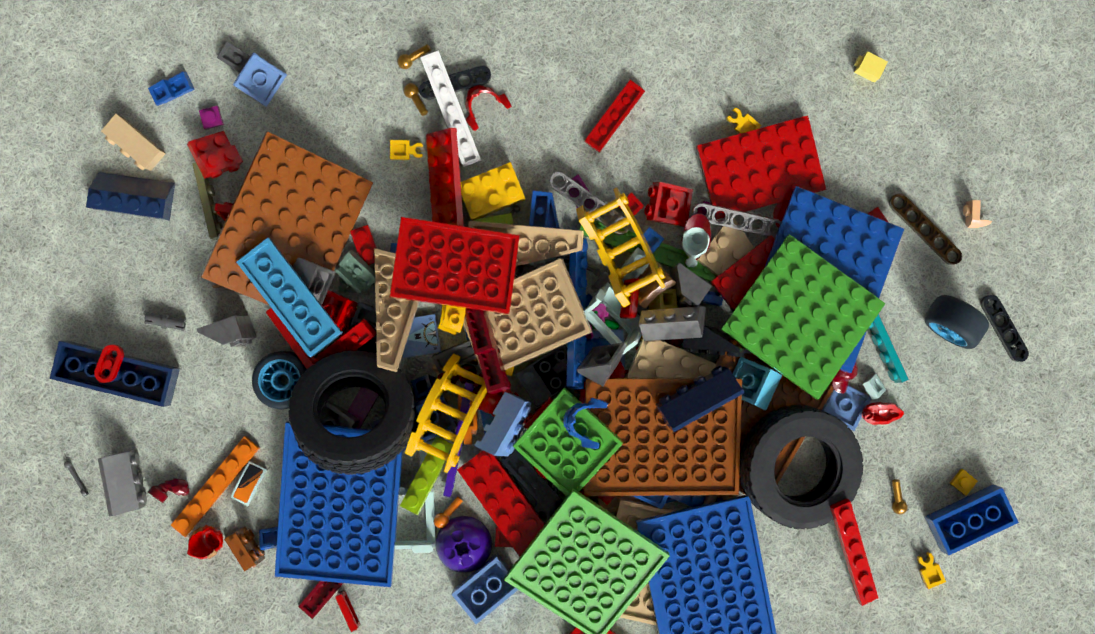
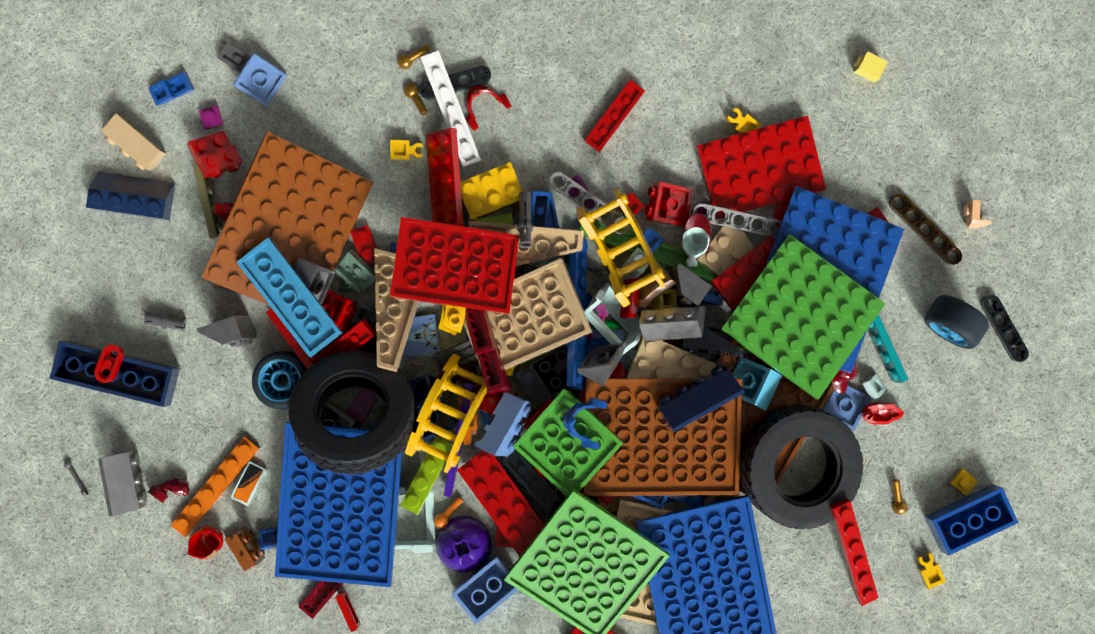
(525, 238): none -> dark grey pin

